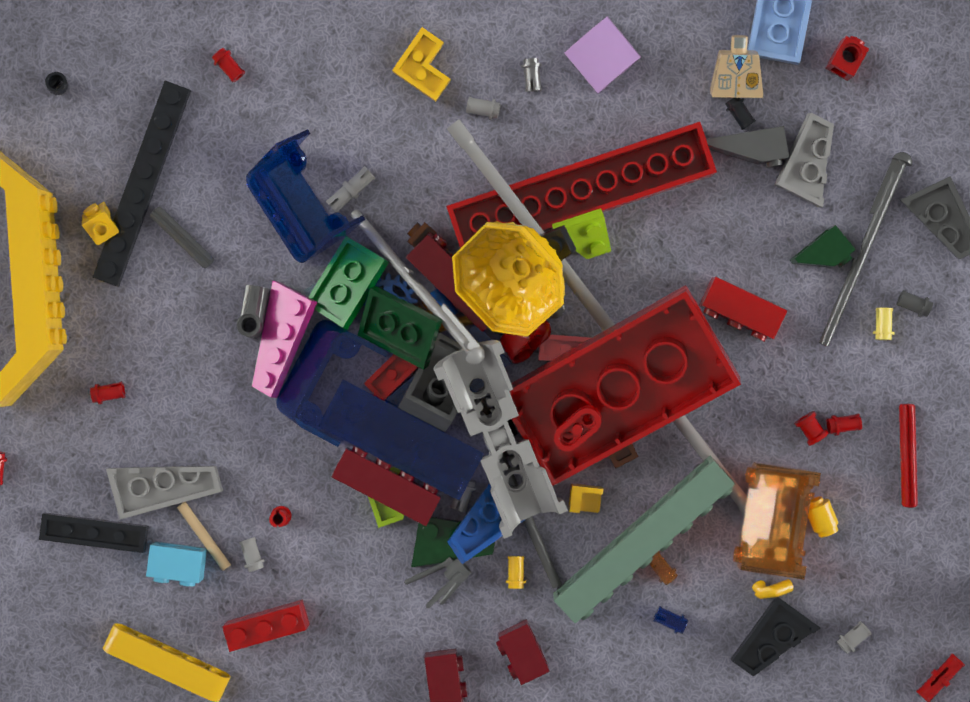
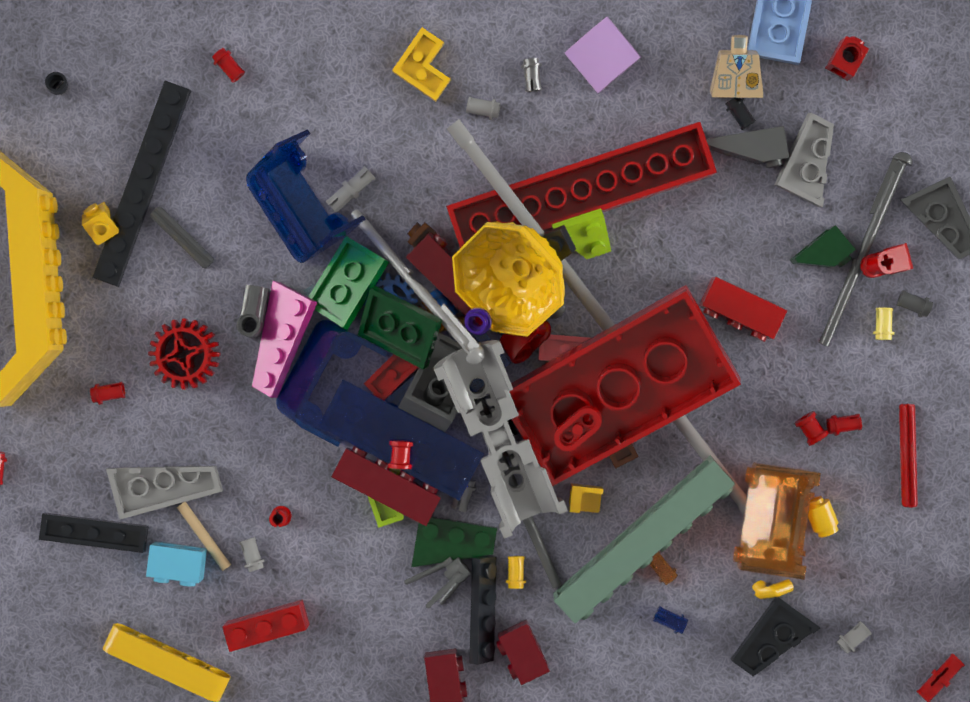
(188, 365): none -> red gear
(400, 454): none -> red bush
(471, 324): none -> dark purple plate
(477, 528): blue wing -> none
(482, 609): none -> black plate
(889, 261): none -> red piece

